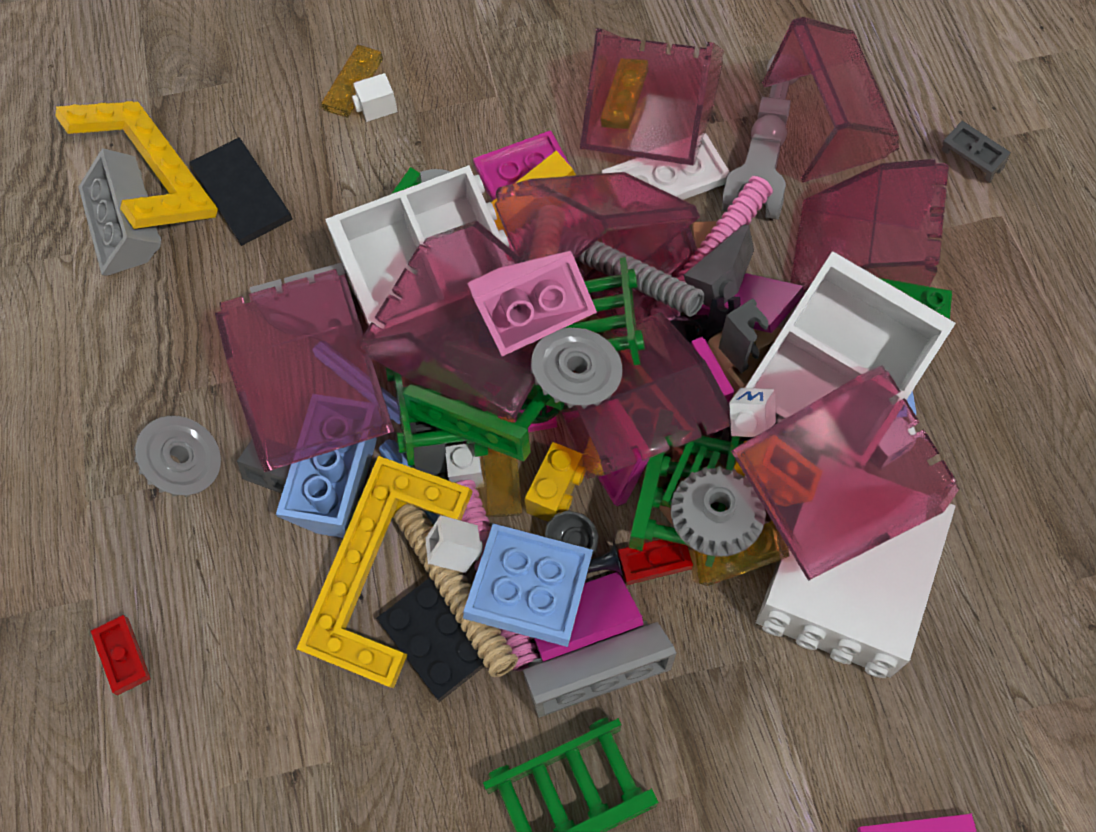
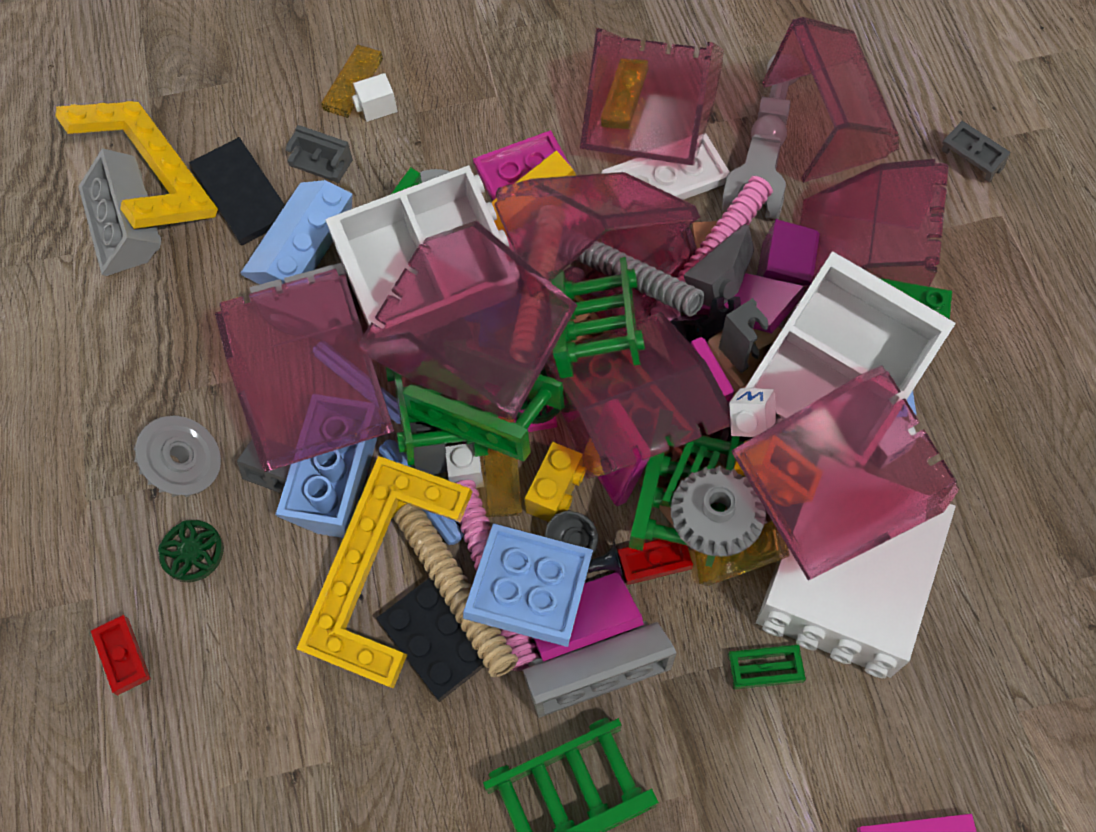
(190, 551): none -> dark green wheel
(299, 233): none -> light blue slope
(319, 154): none -> dark grey hinge
(453, 544): white brick -> none
(531, 300): bright pink slope -> none
(577, 351): light grey gear -> none
(736, 670): none -> green tile
(789, 253): none -> magenta slope

